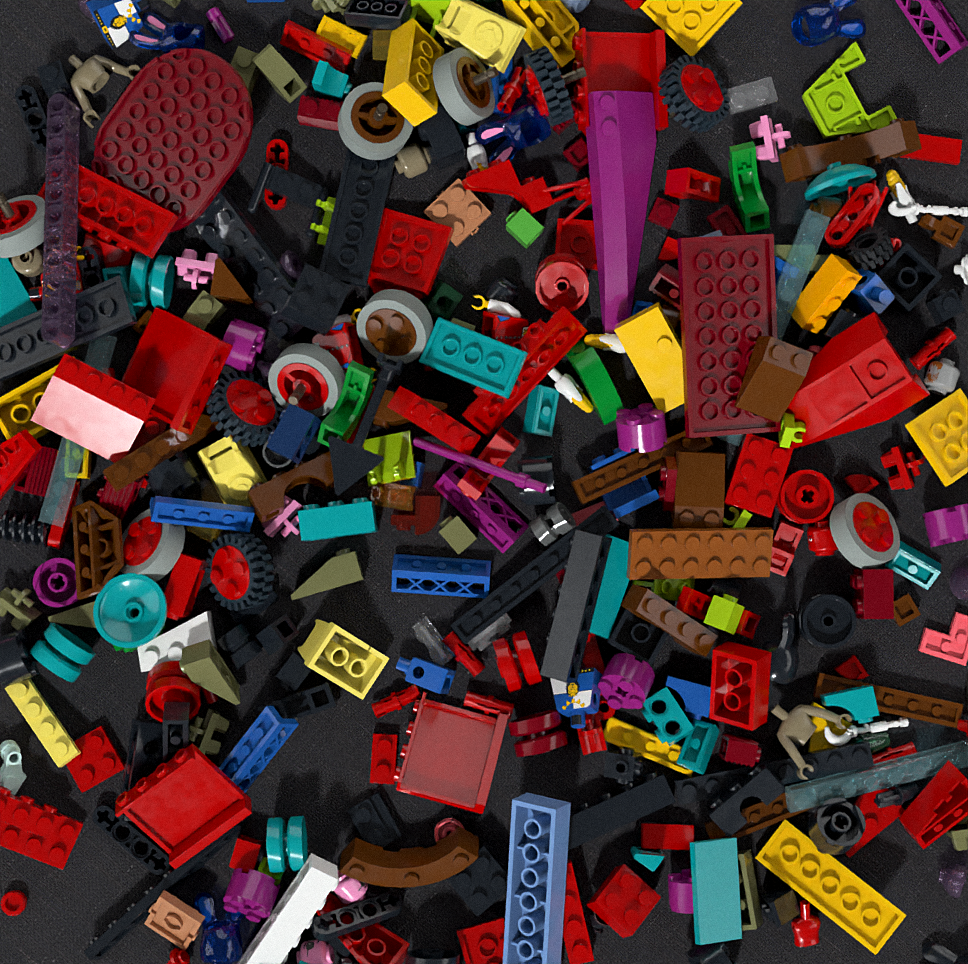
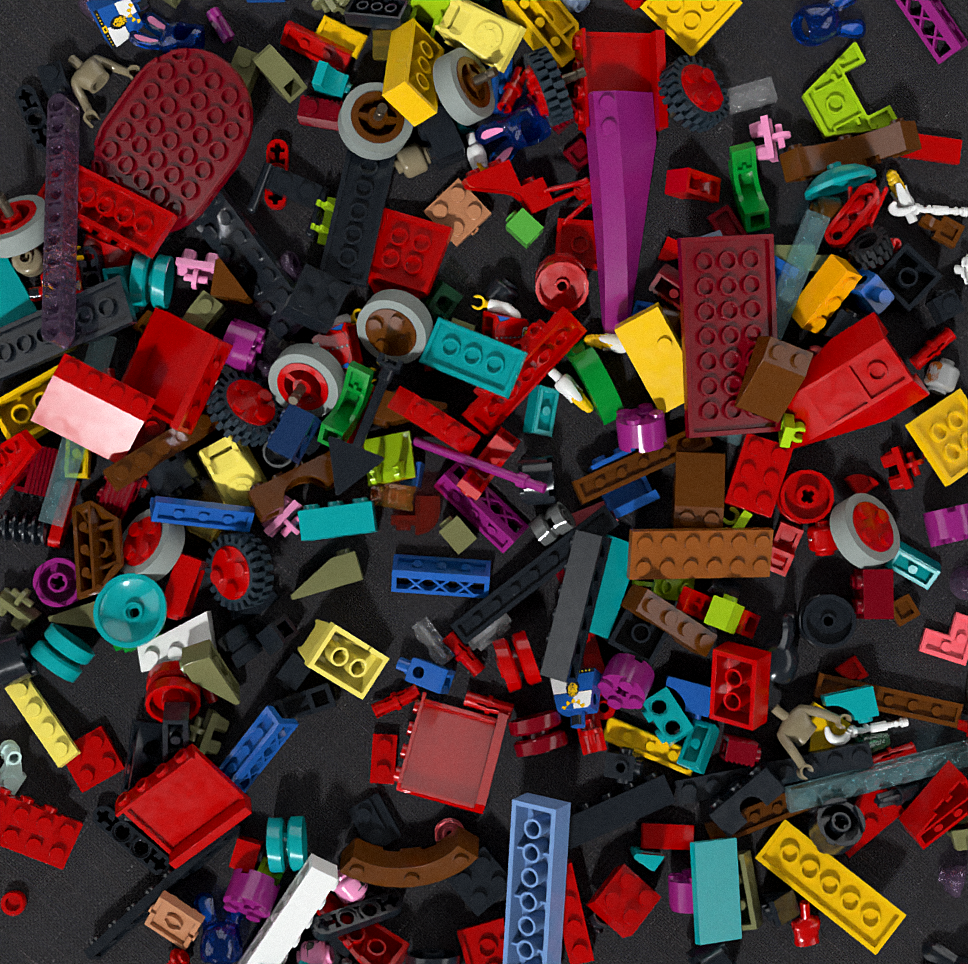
(663, 213): dark red plate -> none
(668, 475): dark red plate -> none

